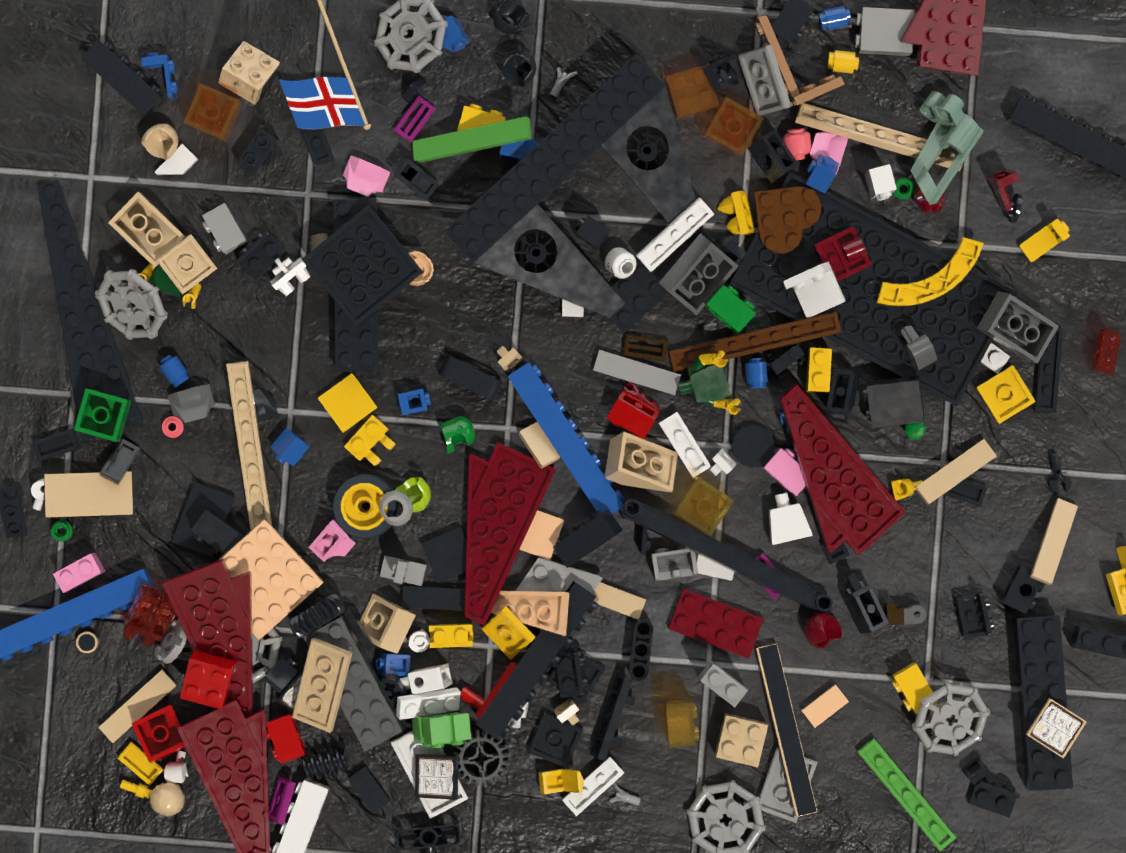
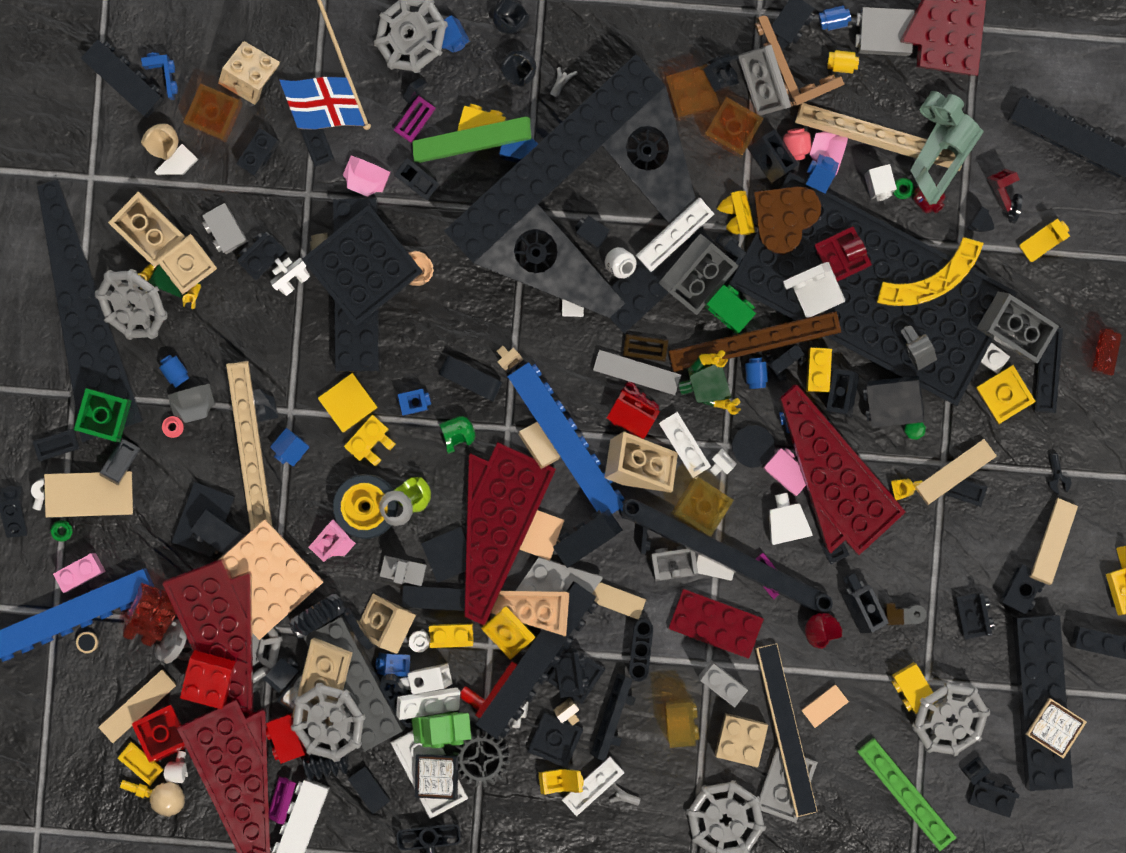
(320, 730): none -> light grey plate
(981, 221): none -> black tile

